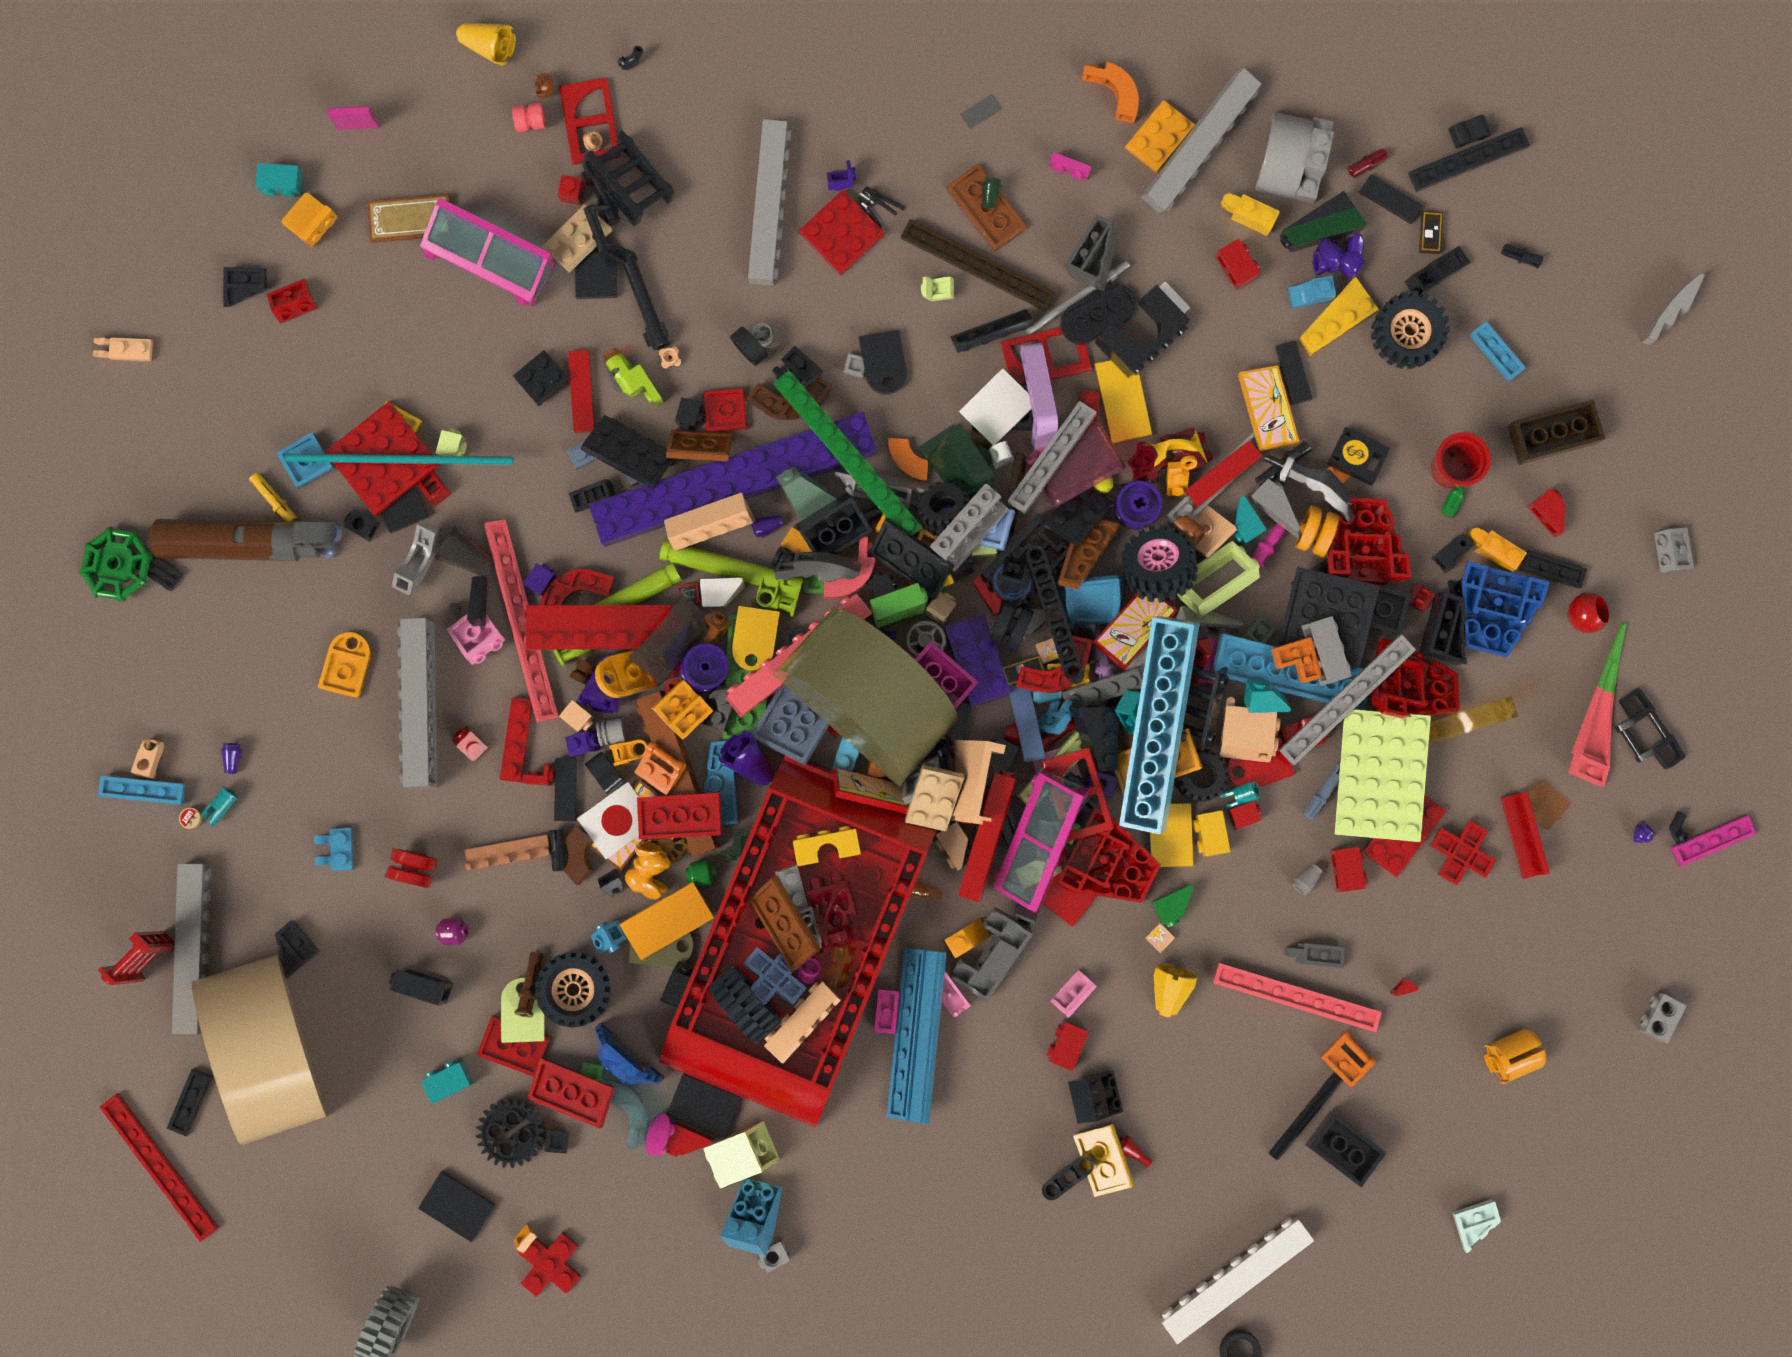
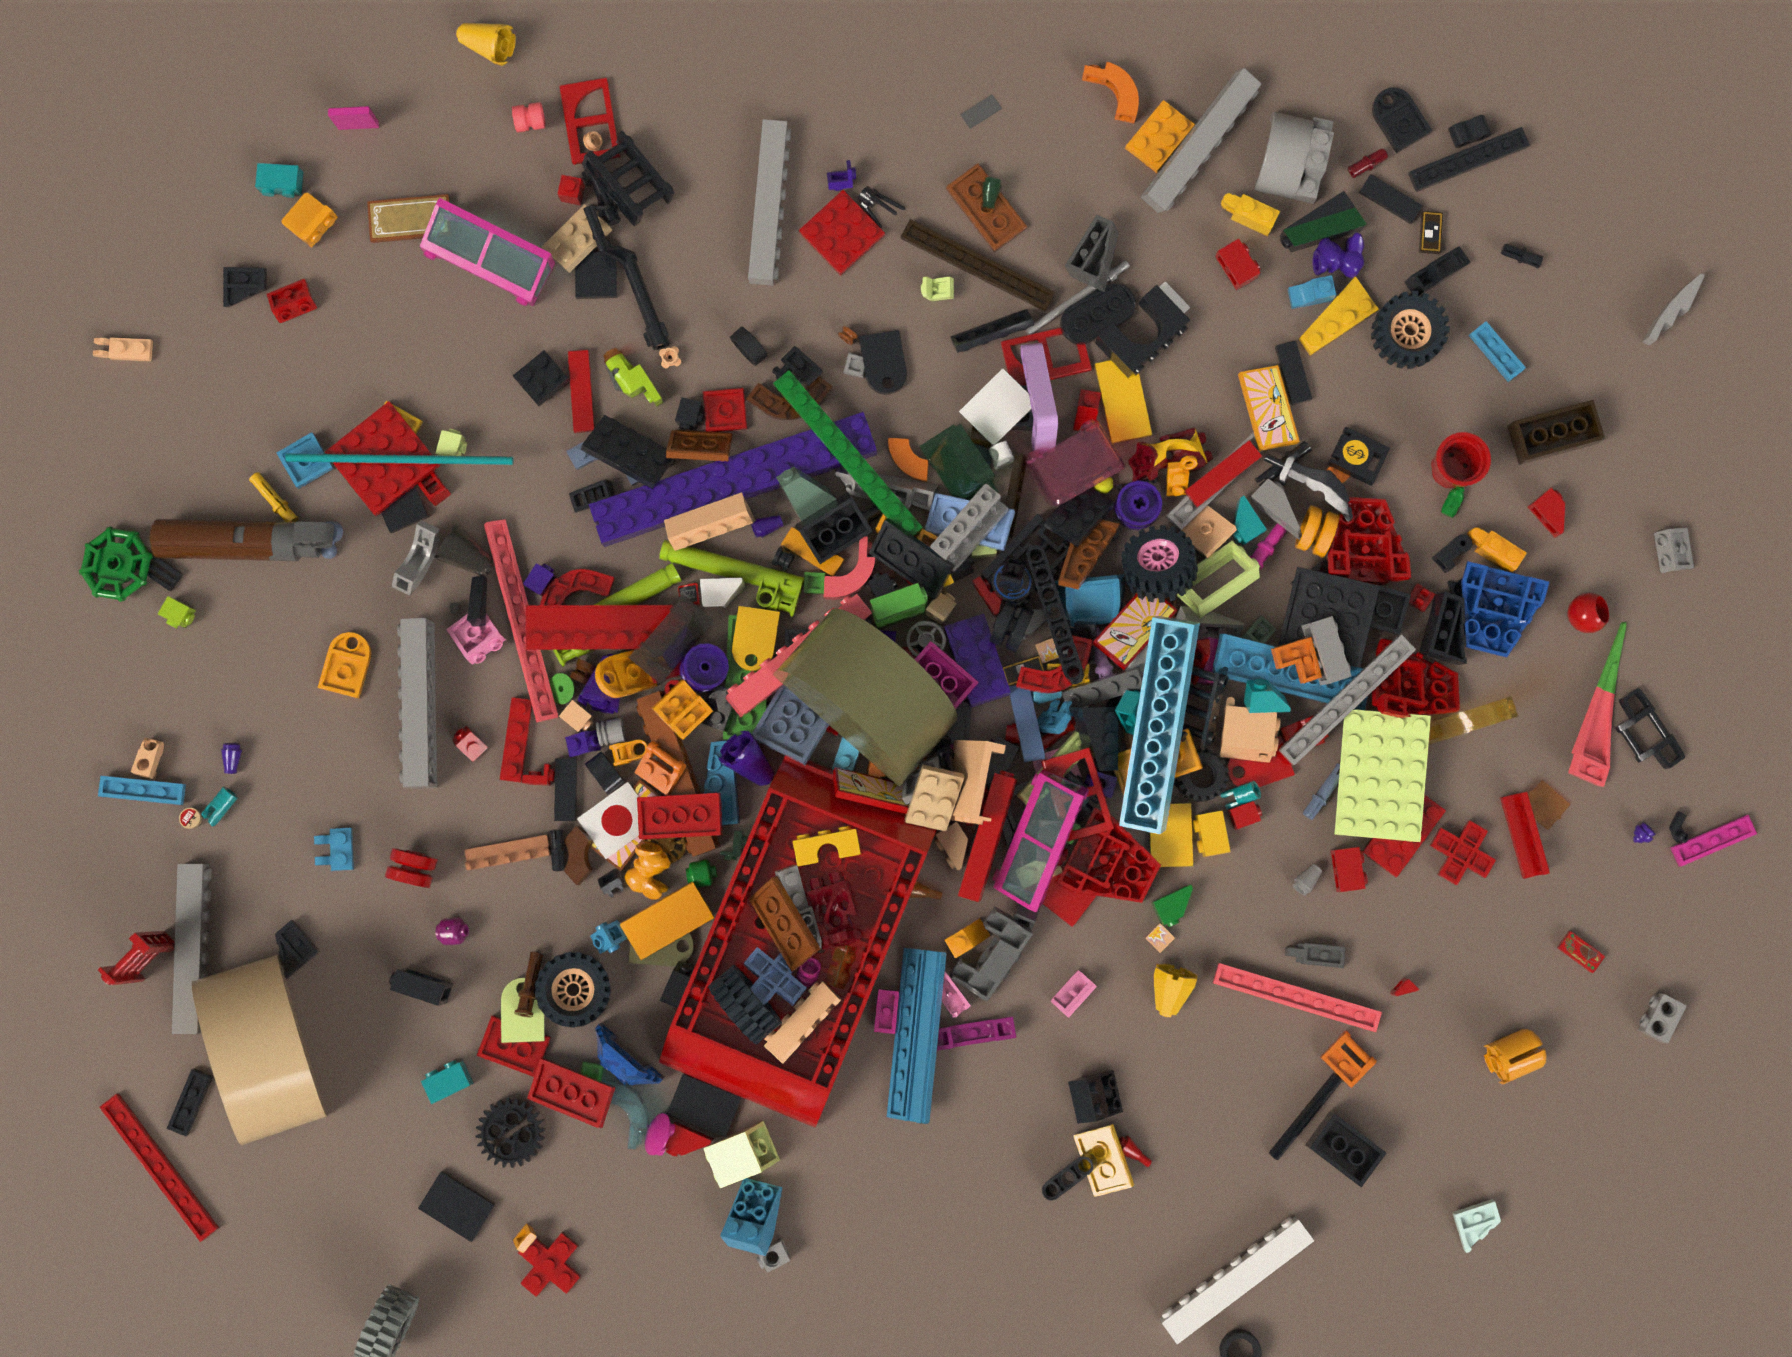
(176, 613): none -> lime brick
(369, 528): black brick -> none
(544, 85): dark orange plate -> none
(557, 1141): black plate -> none
(562, 688): none -> bright green piece
(633, 60): black arm -> none
(718, 626): dark orange bracket -> none
(764, 332): light grey wheel -> none
(825, 565): dark grey slope -> none
(847, 335): none -> dark orange bush
(937, 498): black tyre -> none
(976, 1033): none -> magenta slope
(1052, 457): light grey plate -> none
(1064, 164): dark pink plate -> none
(1067, 1045): red brick -> none
(1190, 527): dark orange brick -> none
(1401, 120): none -> black tile
(1553, 569): black tile -> none
(1580, 952): none -> red tile

